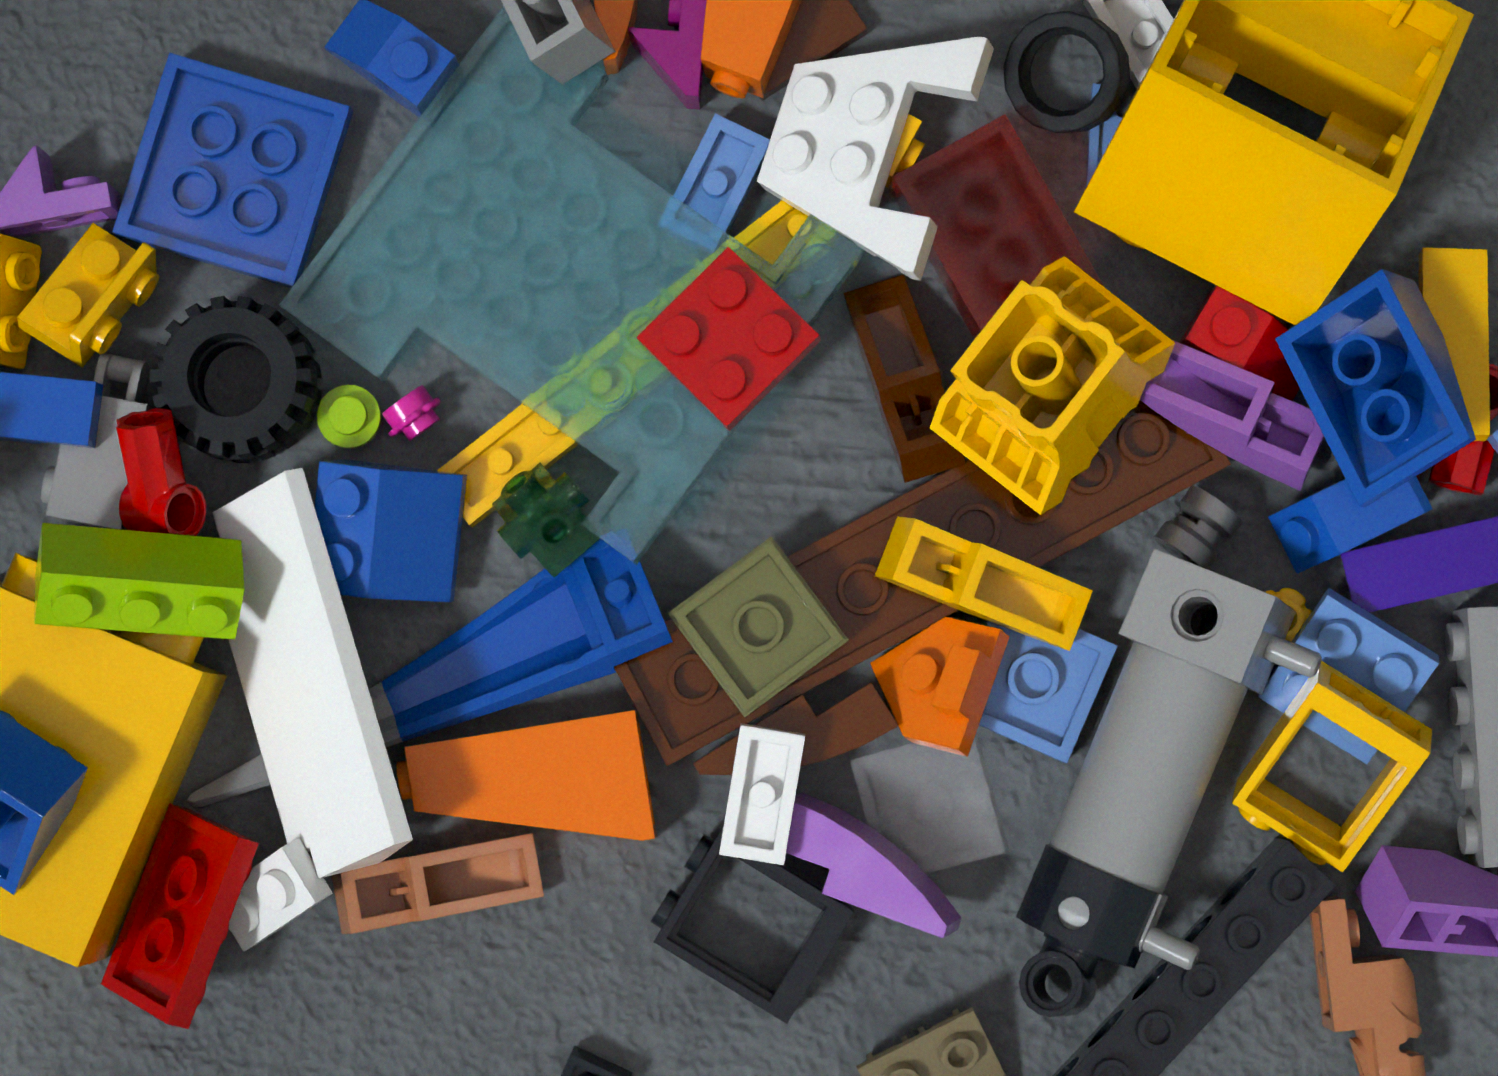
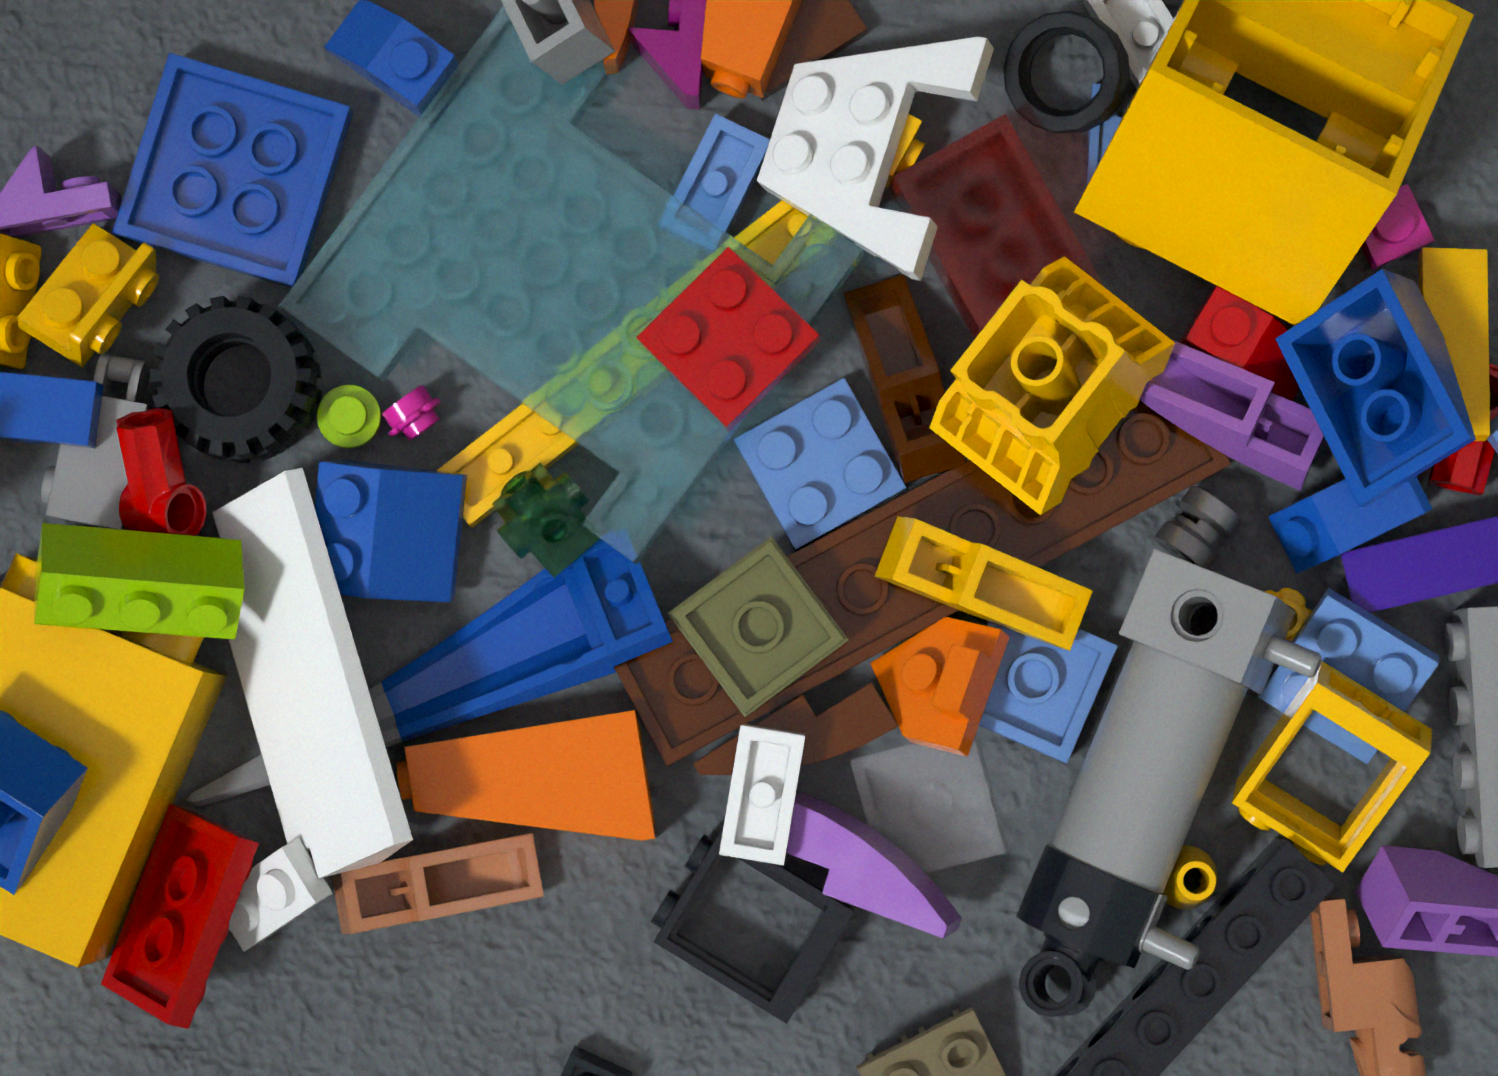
(819, 464): none -> medium blue plate
(1177, 894): none -> yellow cone
(1398, 231): none -> dark pink plate

